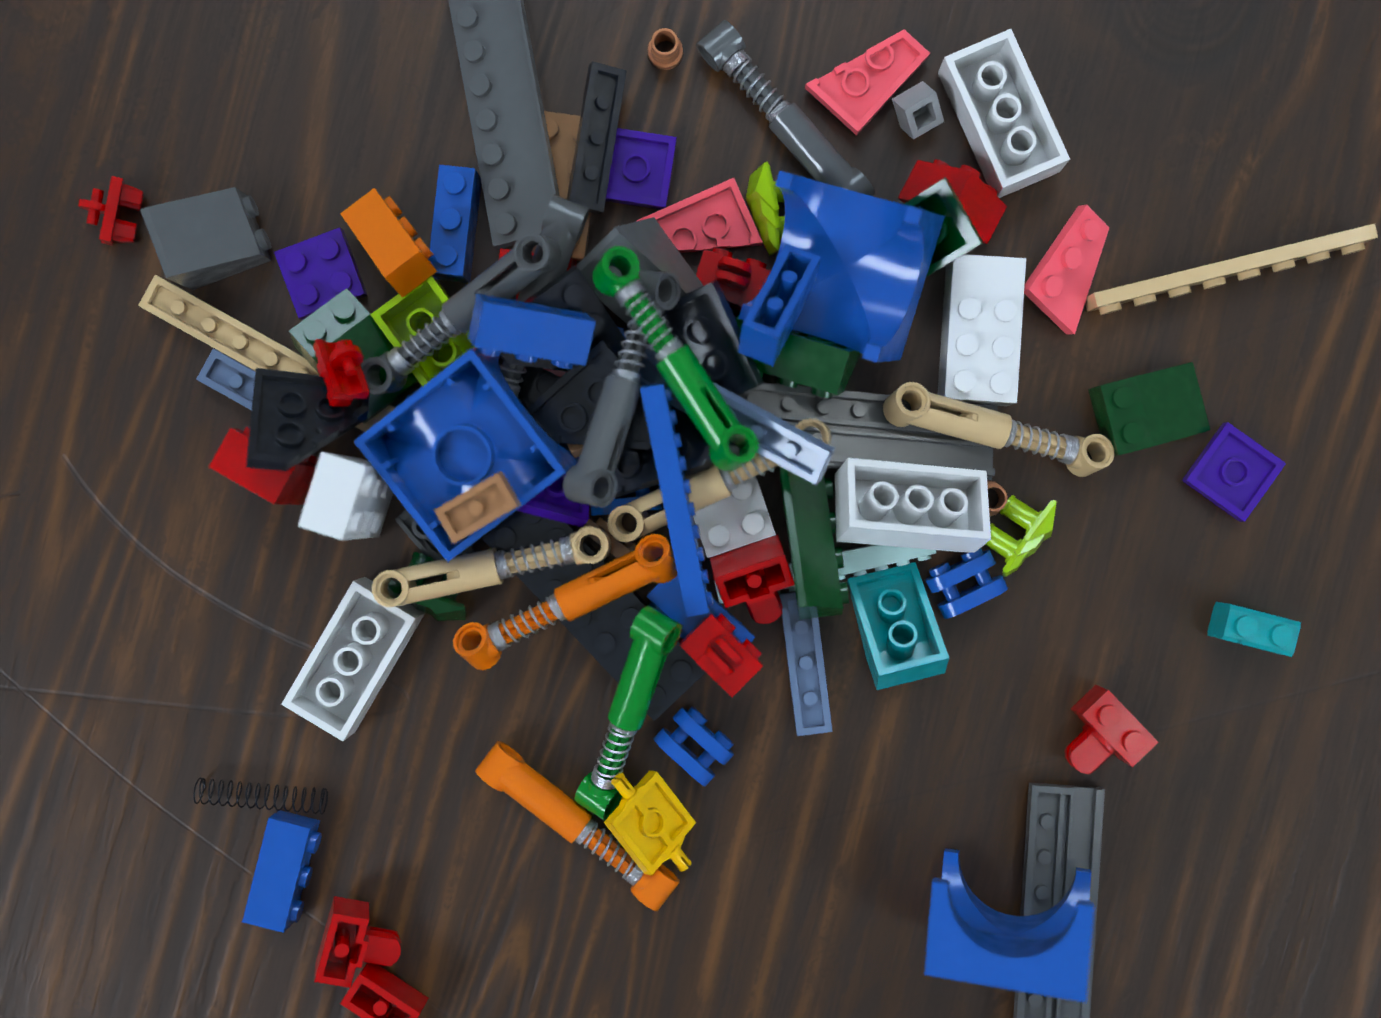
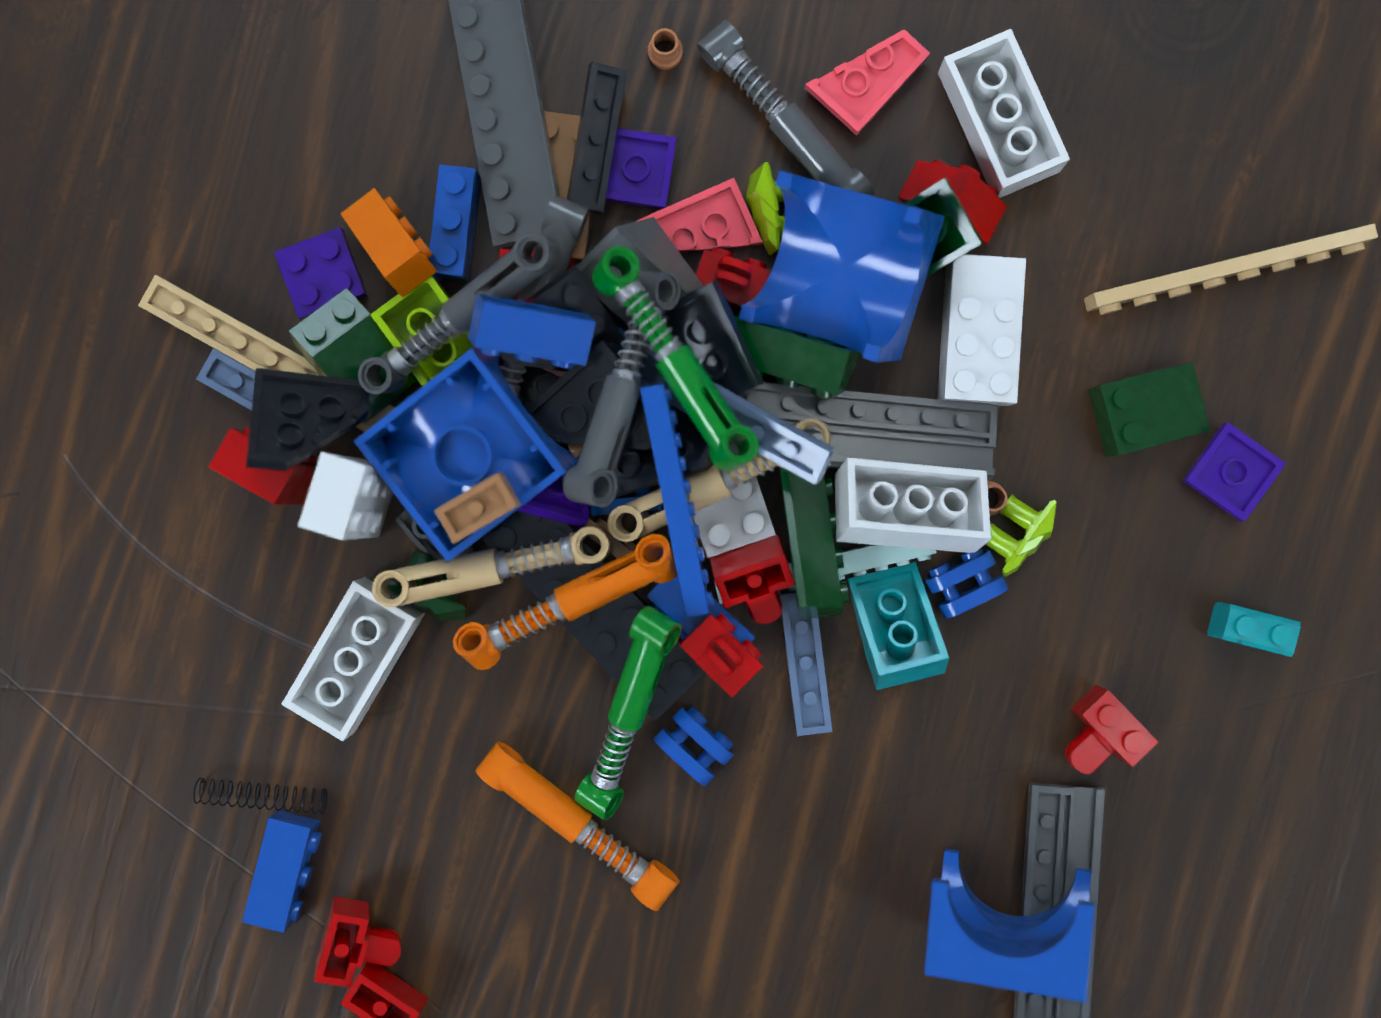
(118, 196): red hips -> none
(207, 237): dark grey slope -> none
(342, 371): red hips -> none
(650, 822): yellow plate -> none
(779, 304): blue brick -> none
(918, 110): light grey plate -> none
(994, 429): tan piece -> none
(1067, 269): coral wing -> none

